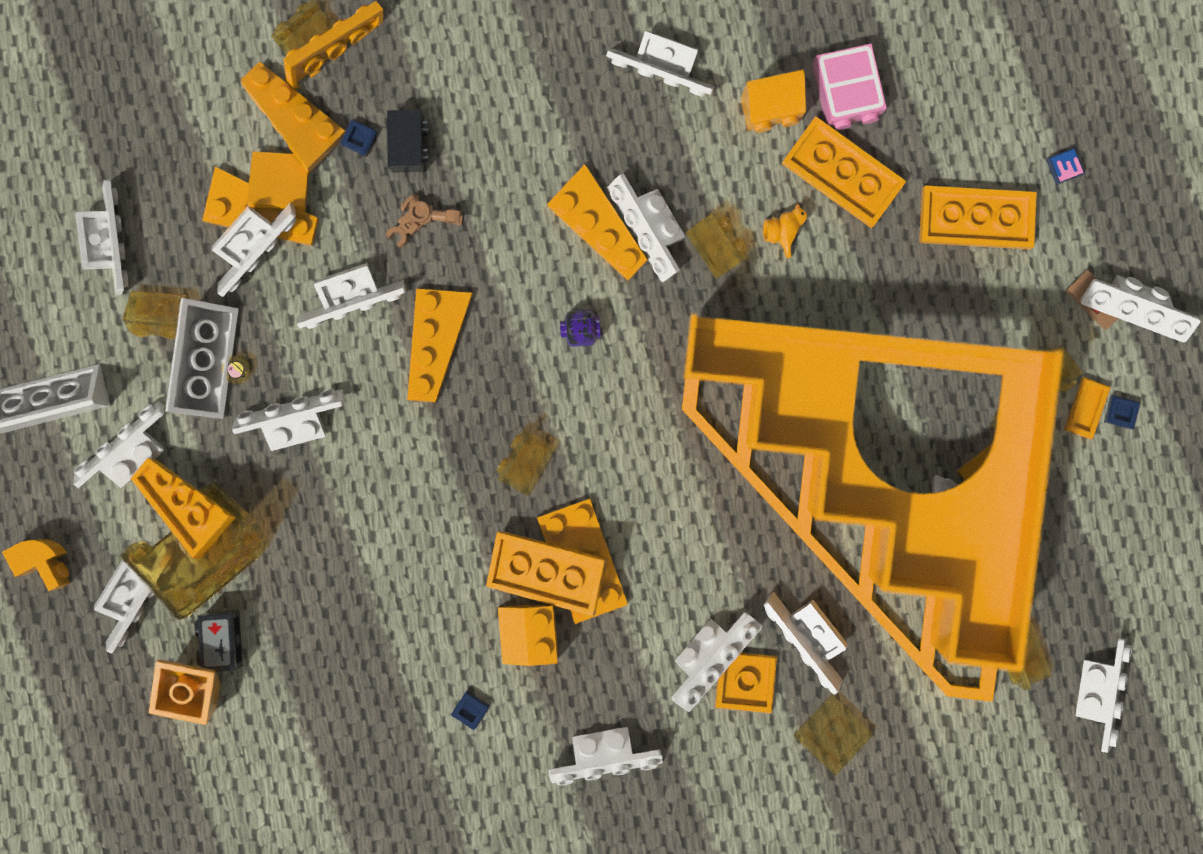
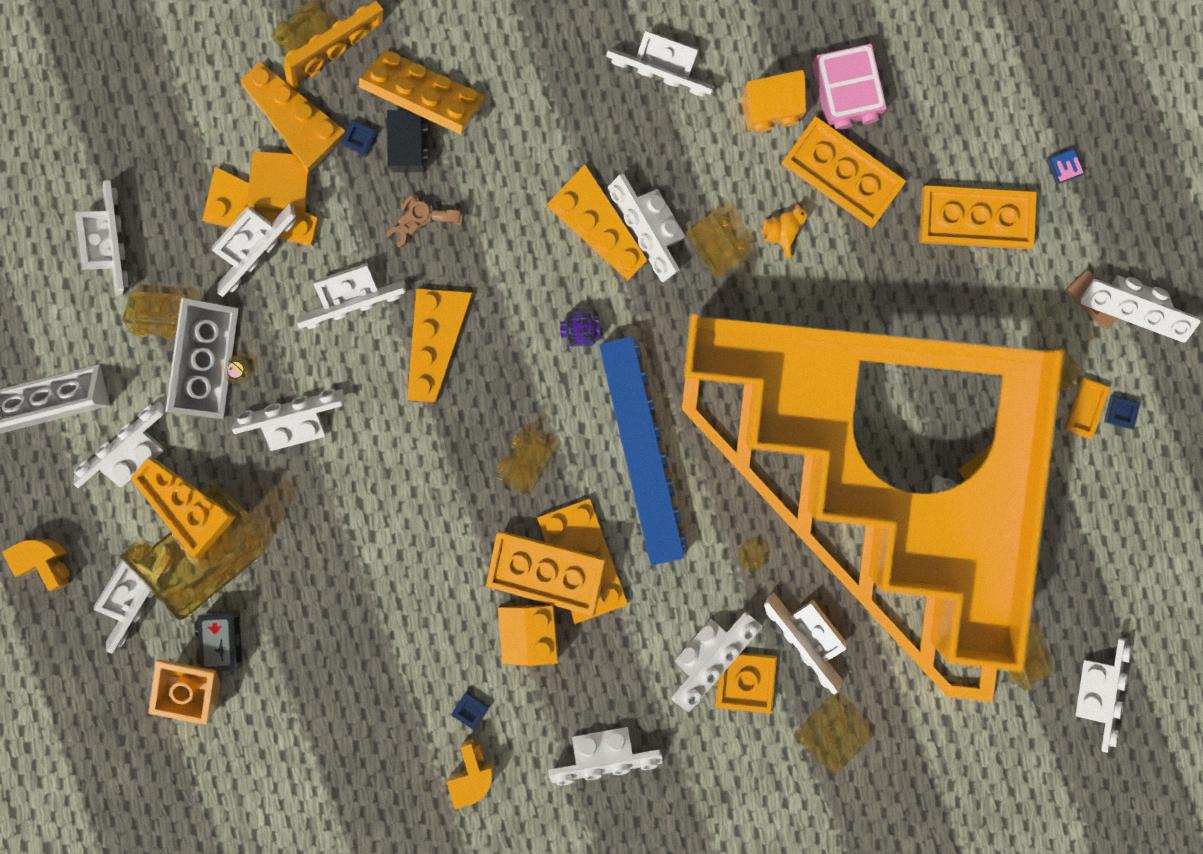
(422, 91): none -> light orange plate
(472, 784): none -> light orange brick
(642, 452): none -> blue brick
(751, 556): none -> clear yellow tile

